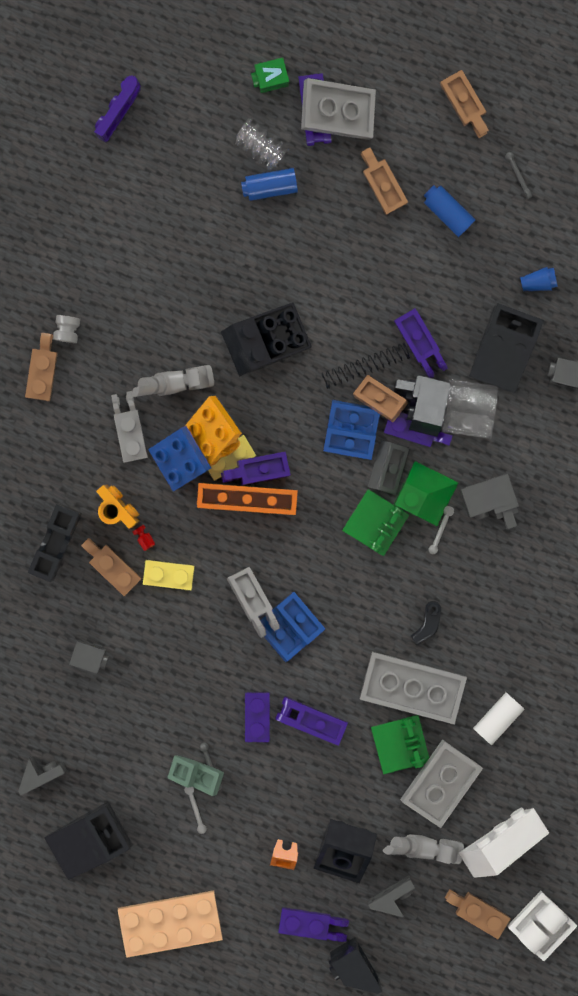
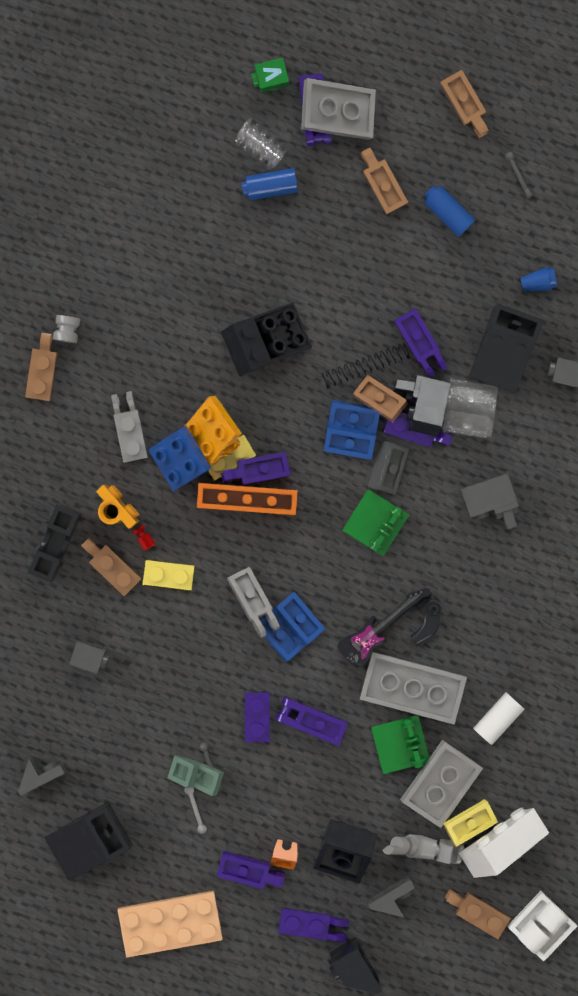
(117, 108): dark purple hinge -> none
(175, 381): light grey piece -> none
(248, 871): none -> dark purple plate
(360, 645): none -> black piece
(425, 493): green slope -> none
(448, 511): light grey hinge -> none
(470, 822): none -> light yellow plate

